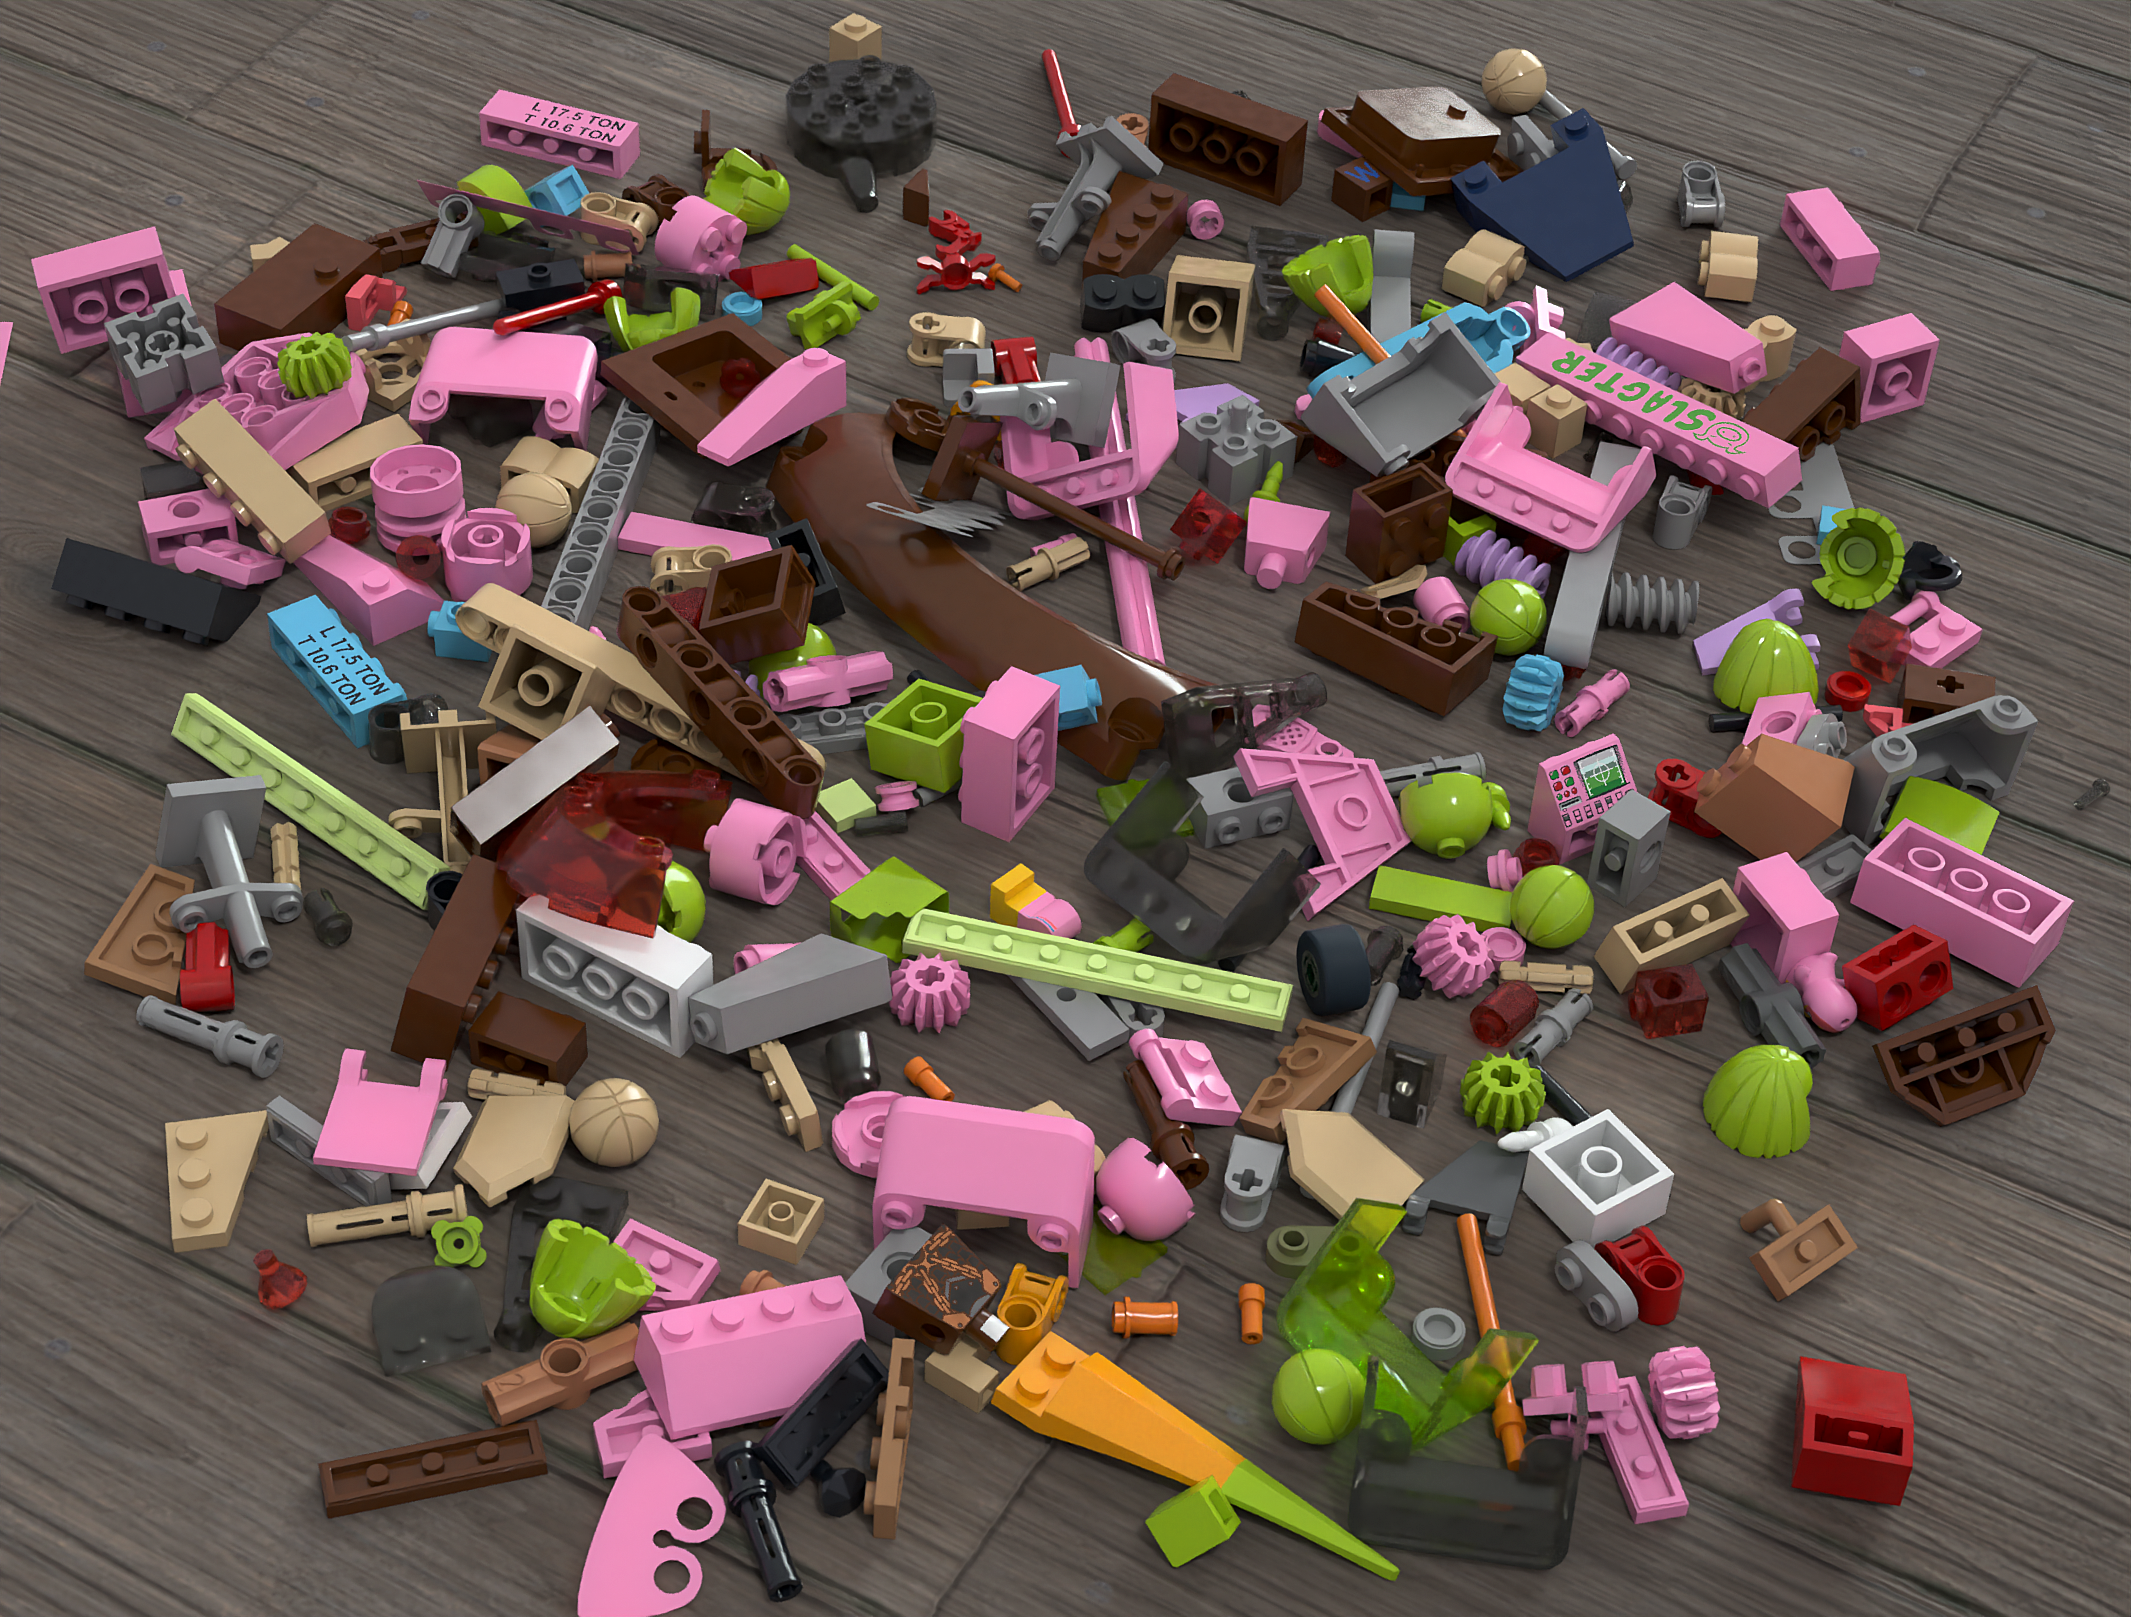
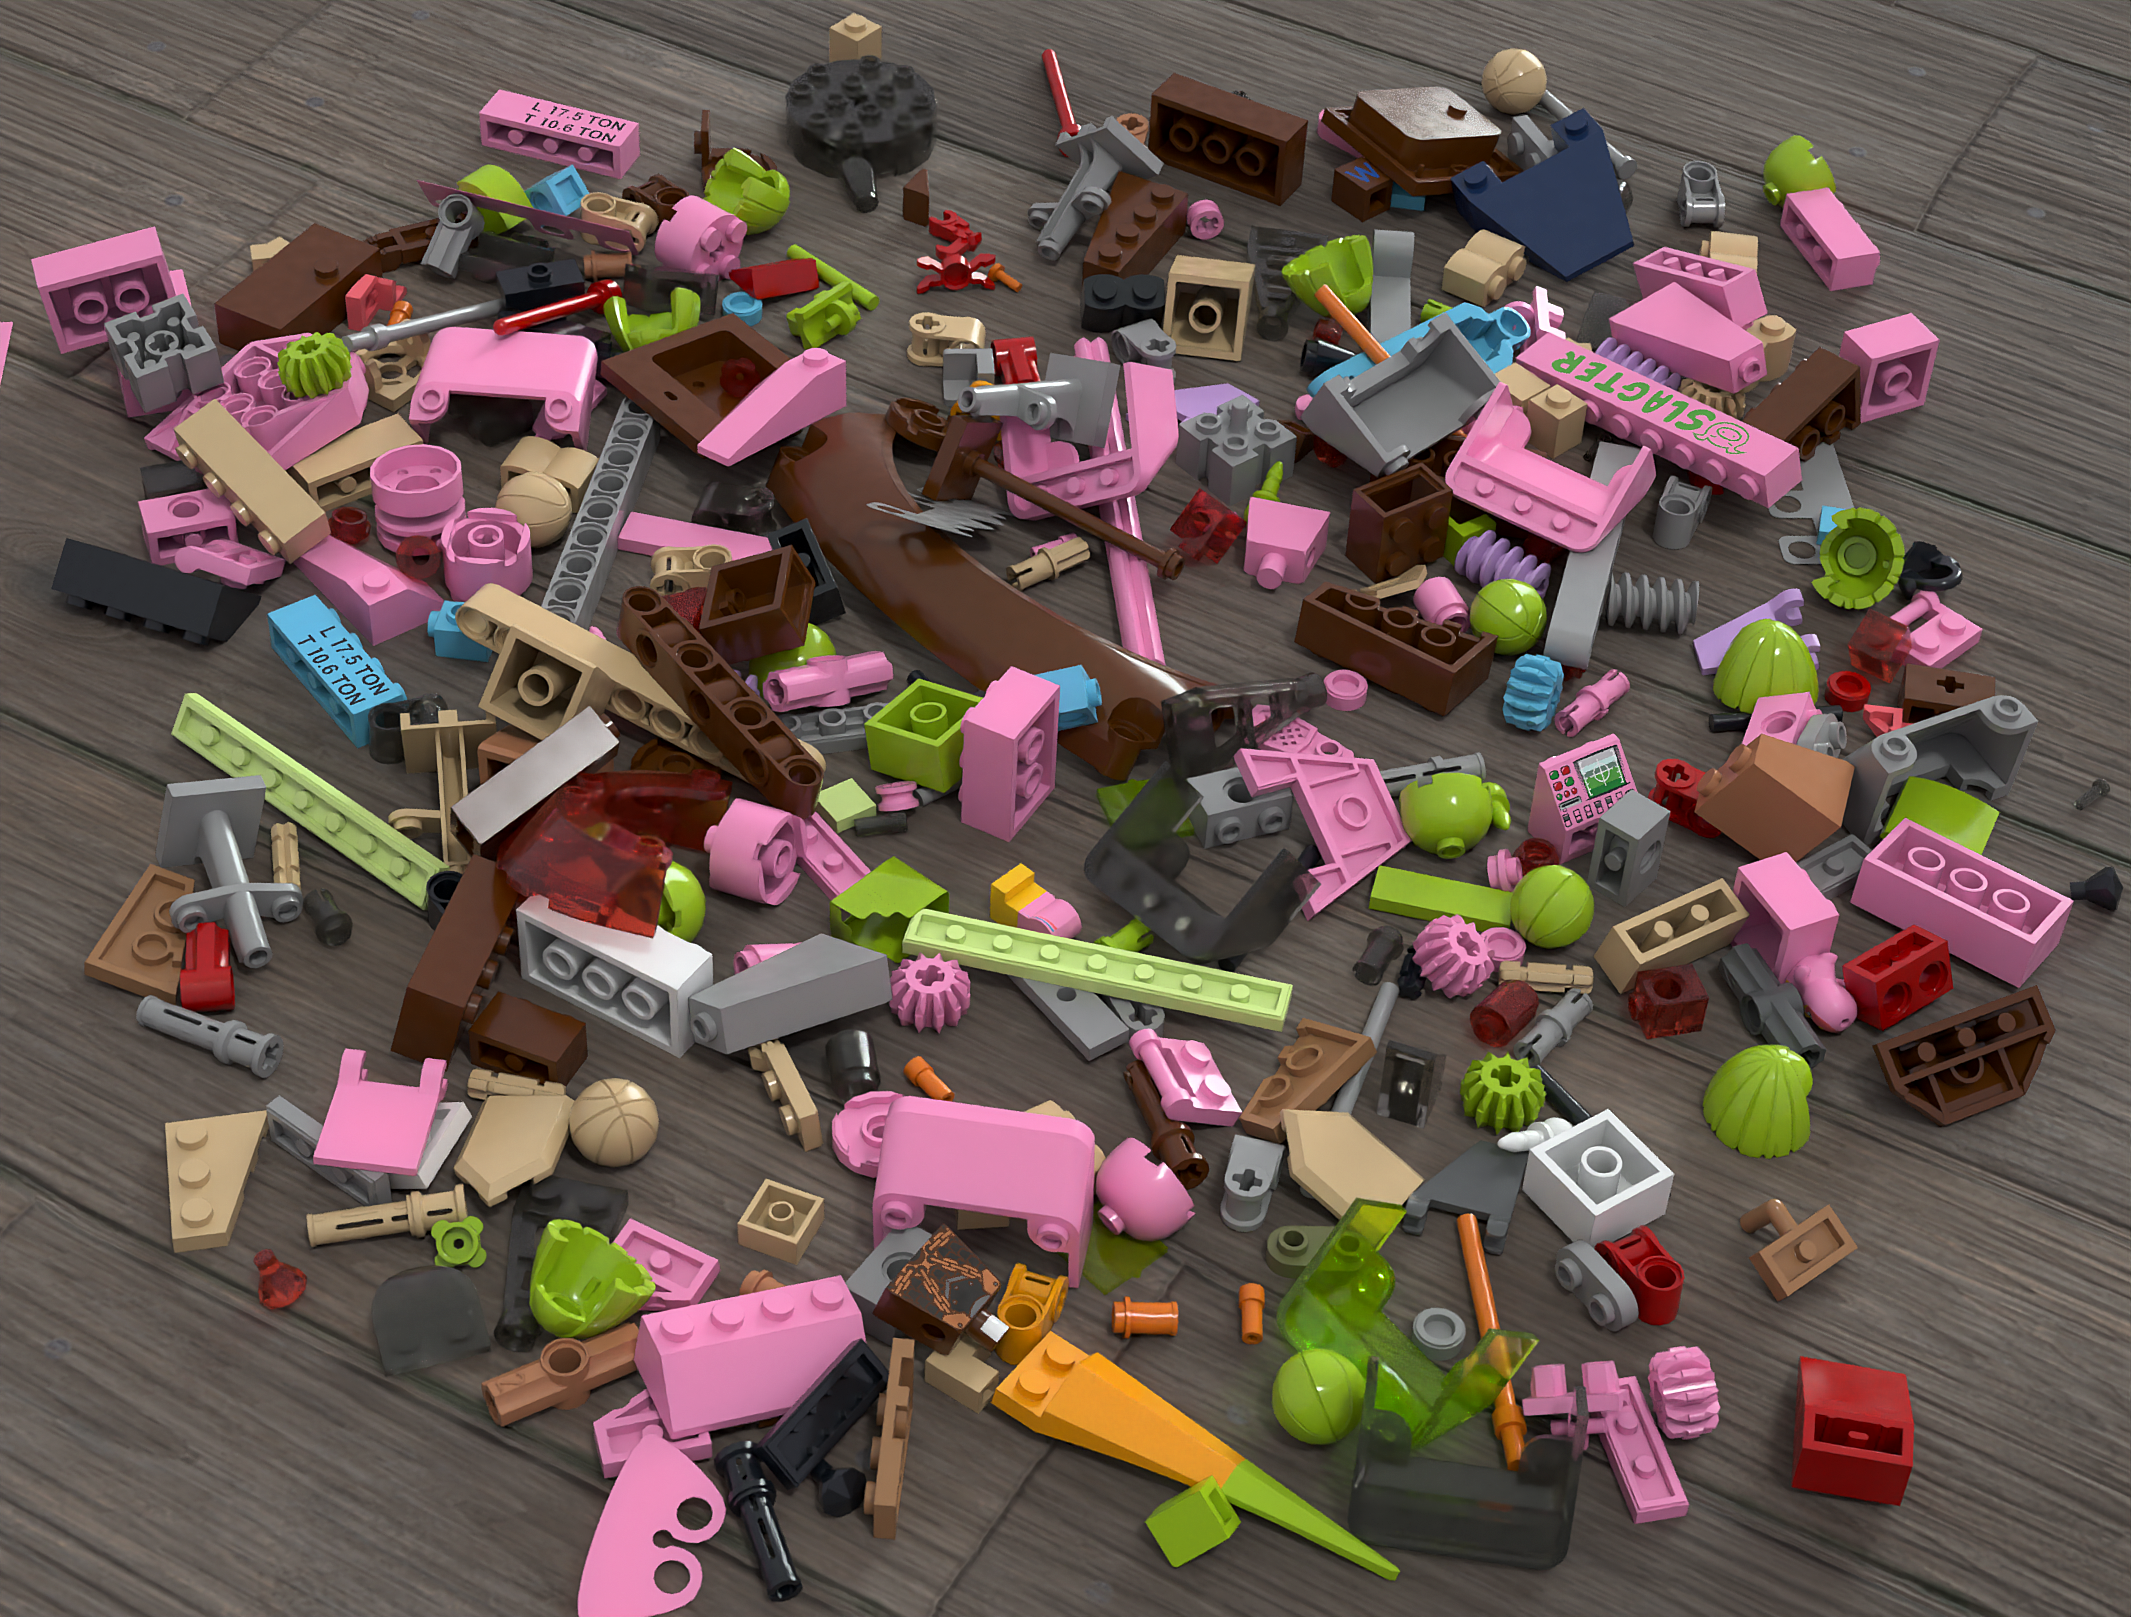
(432, 1469): reddish brown tile -> none
(1333, 969): black wheel -> none
(1345, 690): none -> bright pink tile
(1720, 284): none -> bright pink brick
(1794, 169): none -> lime cylinder
(2101, 889): none -> black rock

